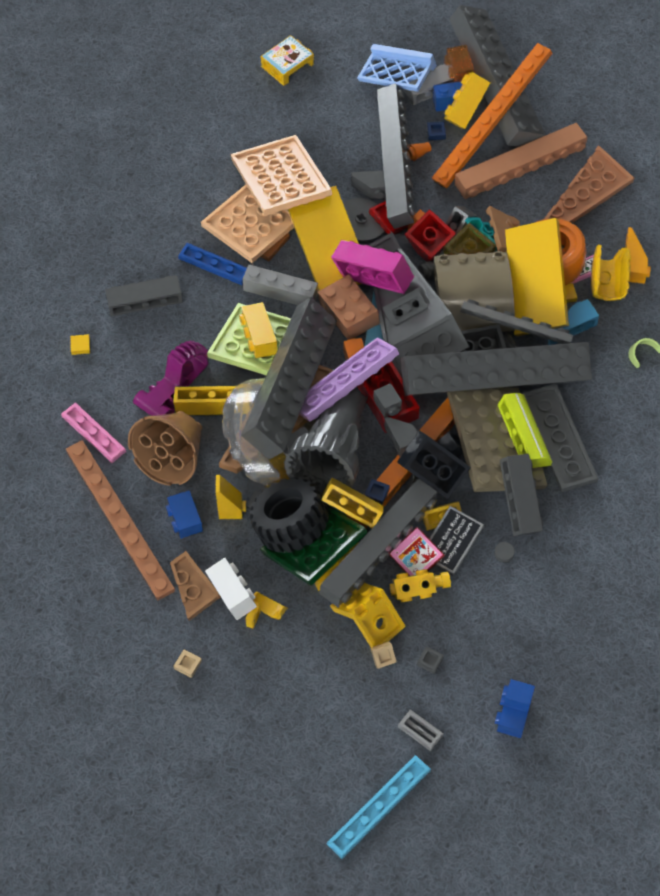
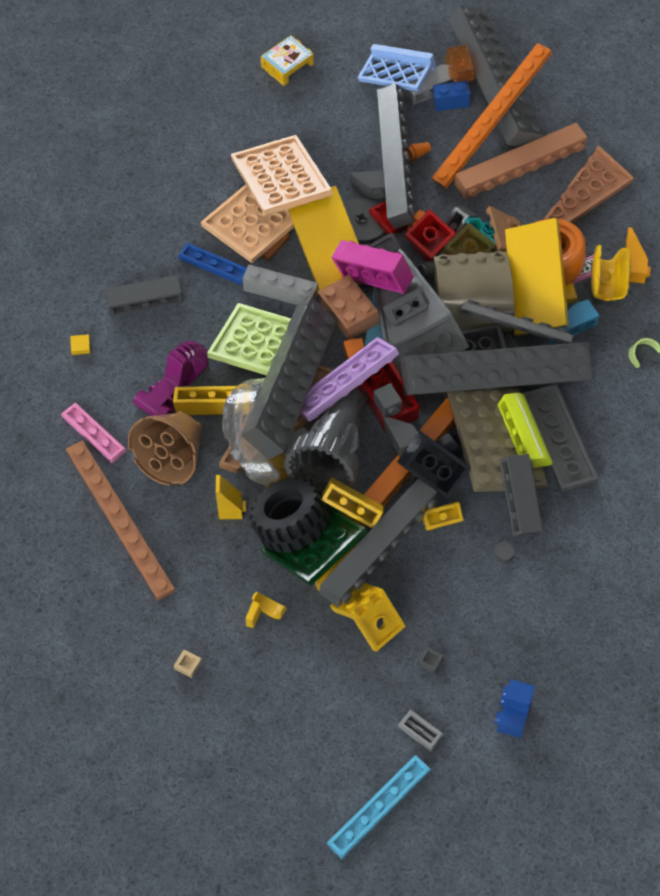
(184, 513): blue brick -> none
(195, 588): medium nougat wing -> none
(231, 588): white brick -> none
(258, 330): yellow brick -> none
(377, 491): dark blue plate -> none
(383, 655): tan plate -> none
(415, 584): yellow brick -> none
(416, 553): tile -> none
(436, 130): dark blue plate -> none
(455, 538): black tile -> none
(466, 100): yellow brick -> none

